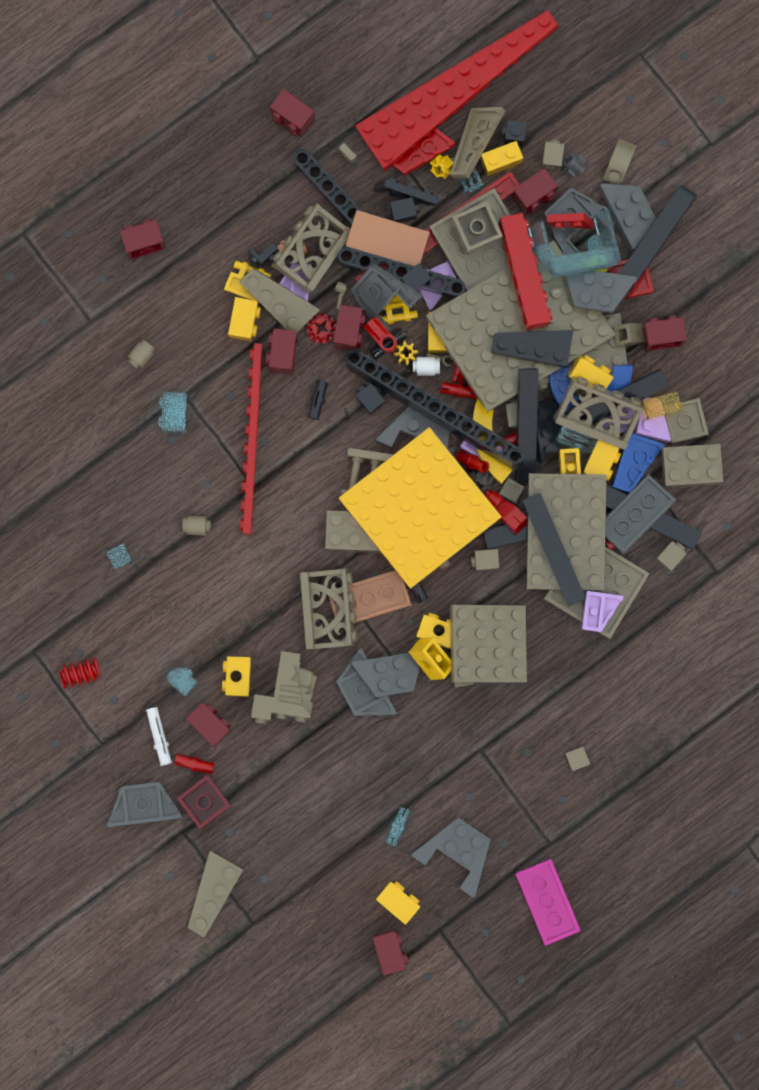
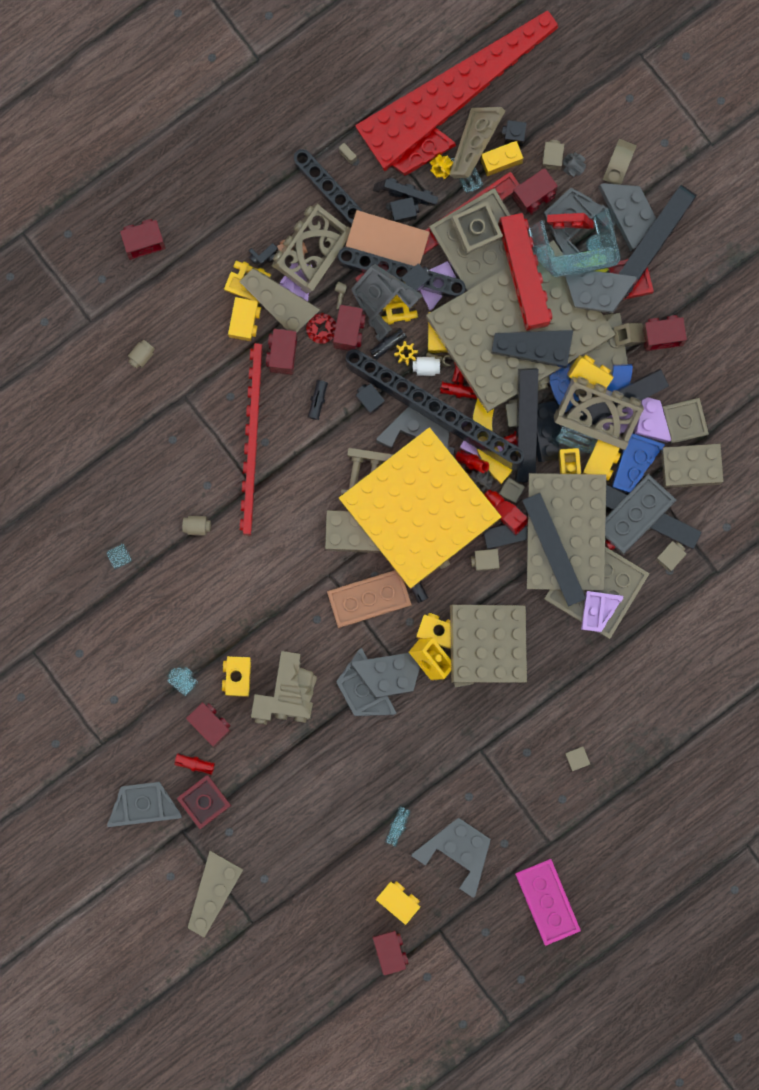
(79, 673): red piece -> none
(158, 736): white pin -> none
(173, 412): clear light blue brick -> none
(292, 113): dark red brick -> none
(308, 590): dark tan fence -> none
(380, 334): red piece -> none
(662, 405): clear yellow tile -> none

